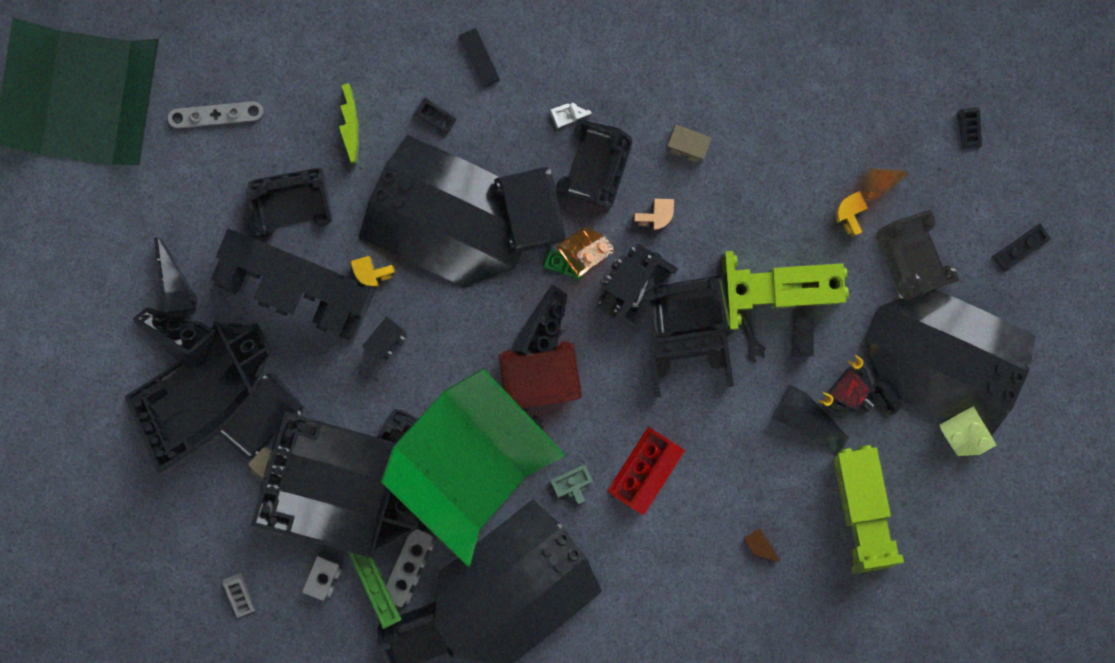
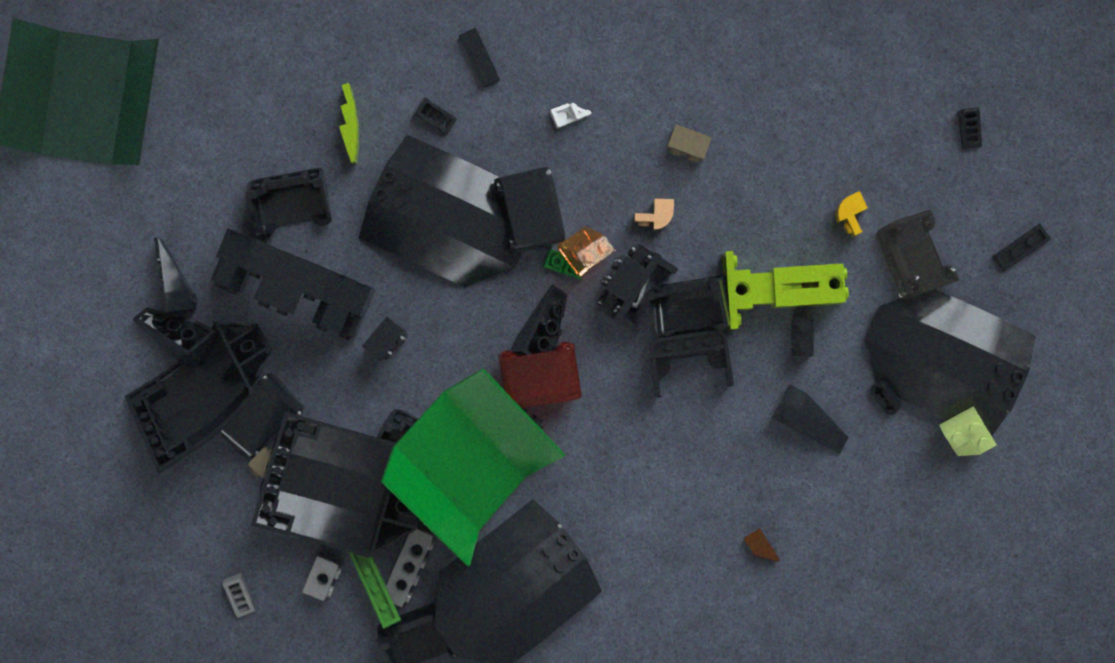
(201, 115): light grey piece -> none
(366, 273): yellow brick -> none
(572, 483): sand green hinge -> none
(597, 164): black windscreen -> none
(646, 470): red slope -> none
(754, 346): black piece -> none
(850, 390): black torso -> none
(866, 509): lime brick -> none
(879, 182): clear orange slope -> none

